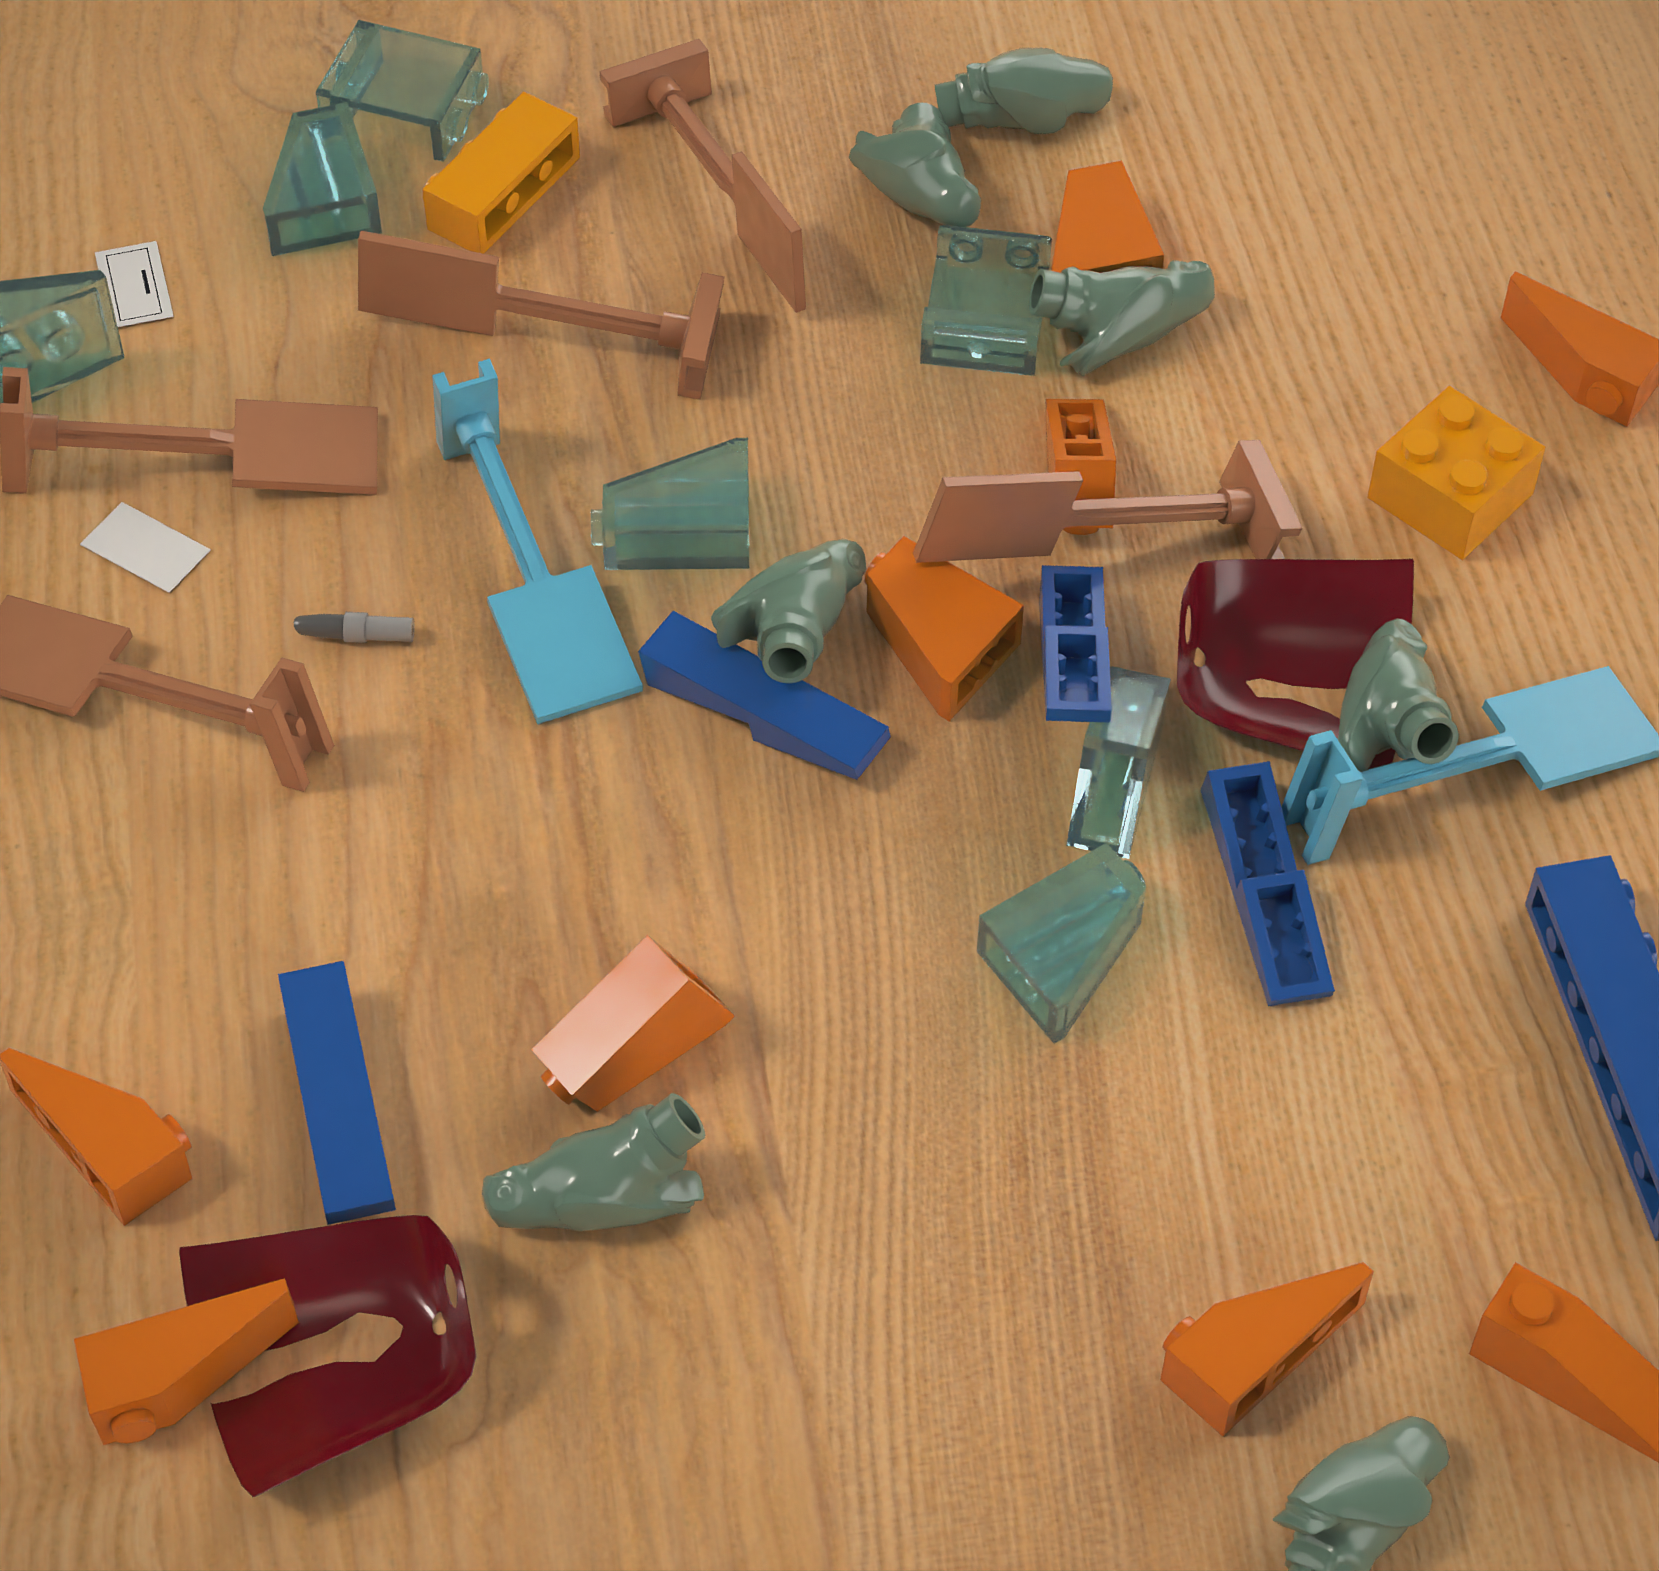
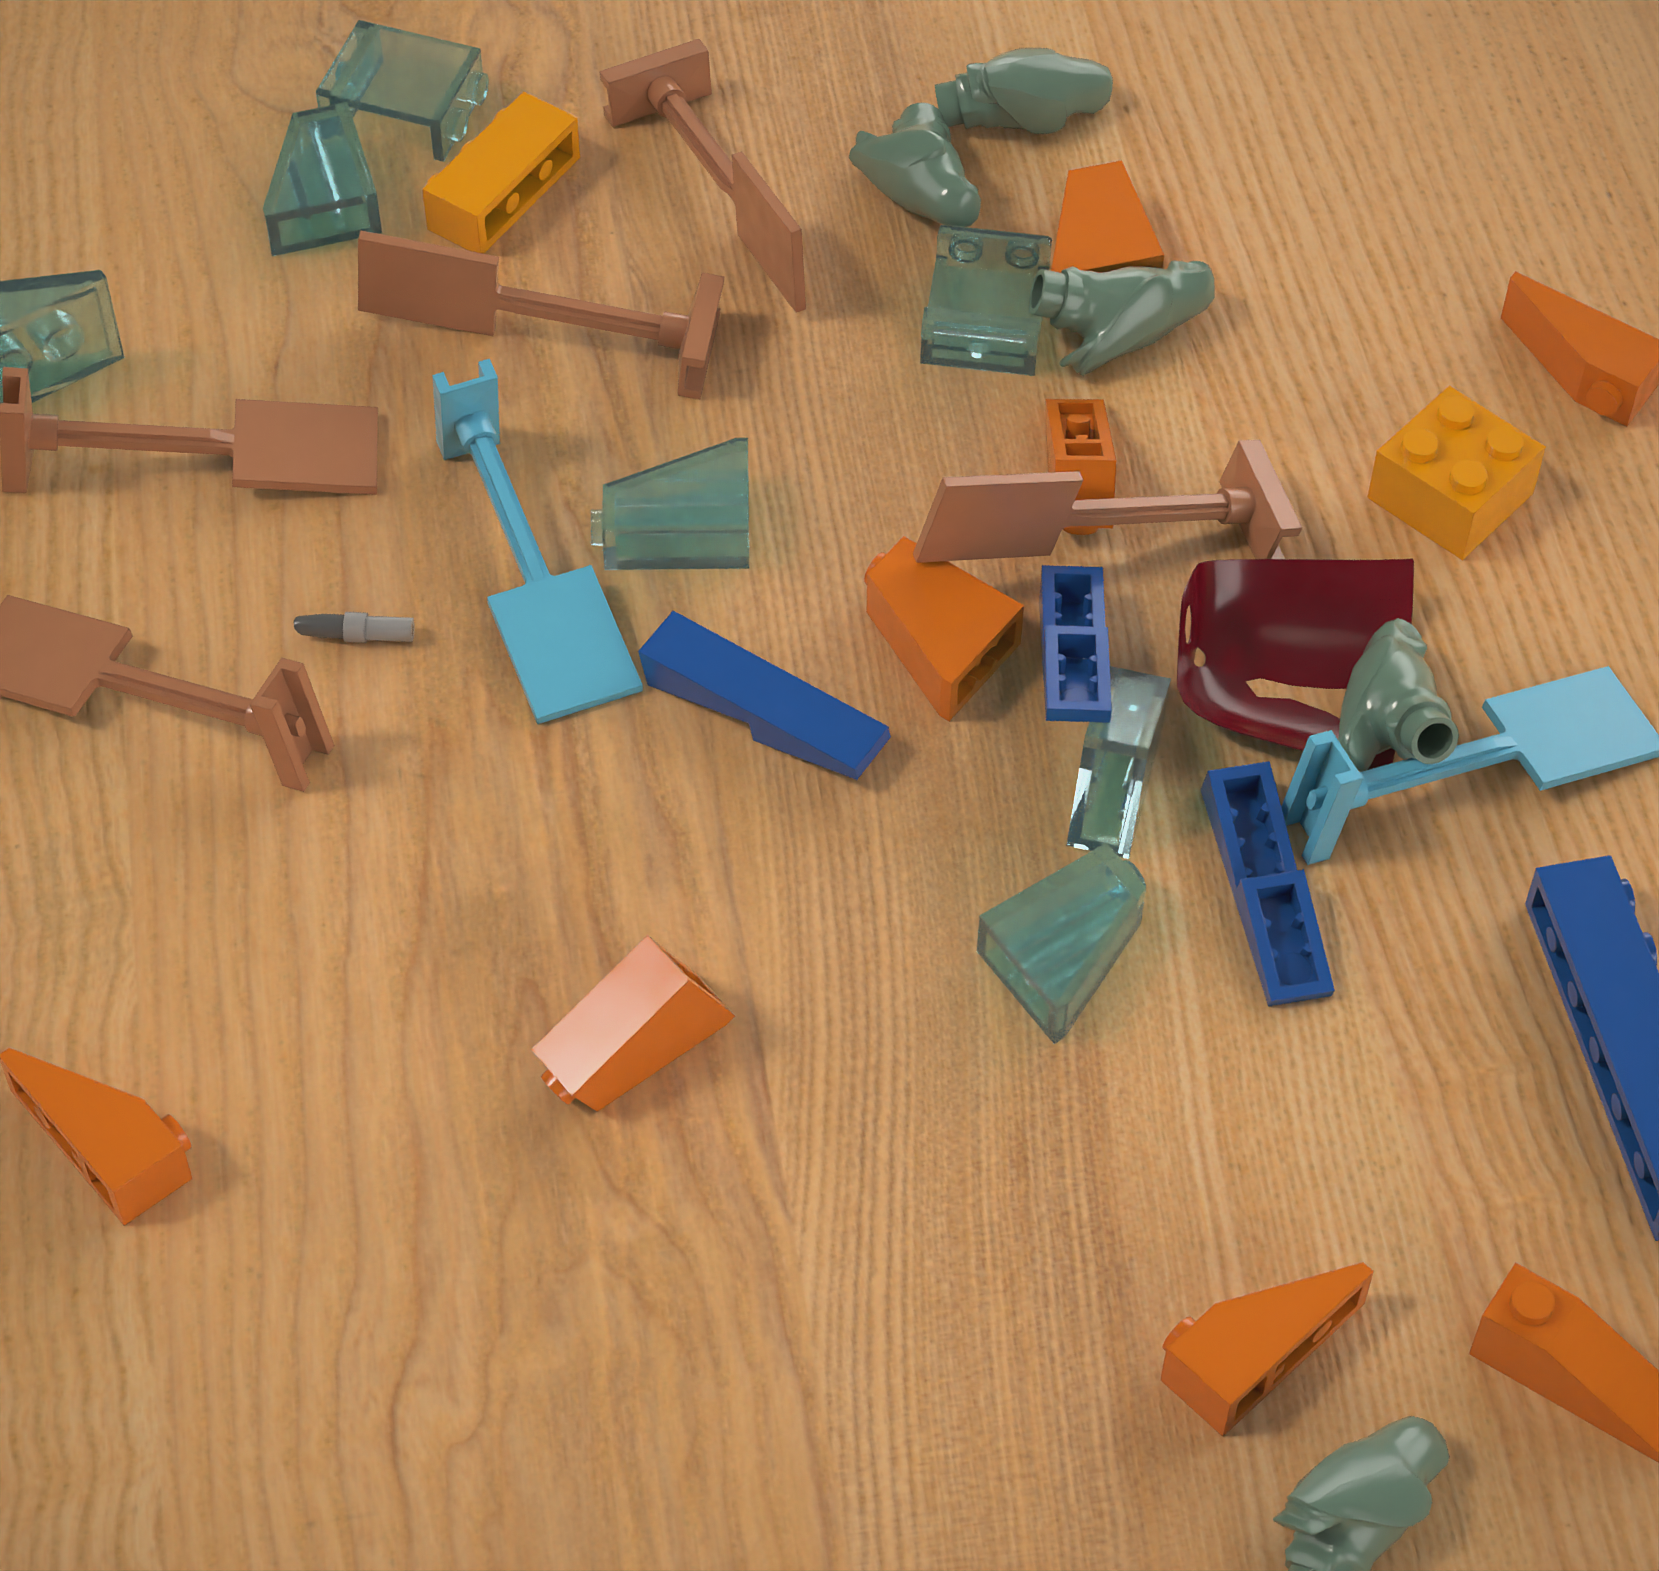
(136, 283): white sticker -> none
(145, 547): white sticker -> none
(169, 1363): orange slope -> none
(332, 1274): dark red piece -> none
(336, 1093): blue slope -> none
(605, 1174): sand green animal -> none
(792, 607): sand green animal -> none

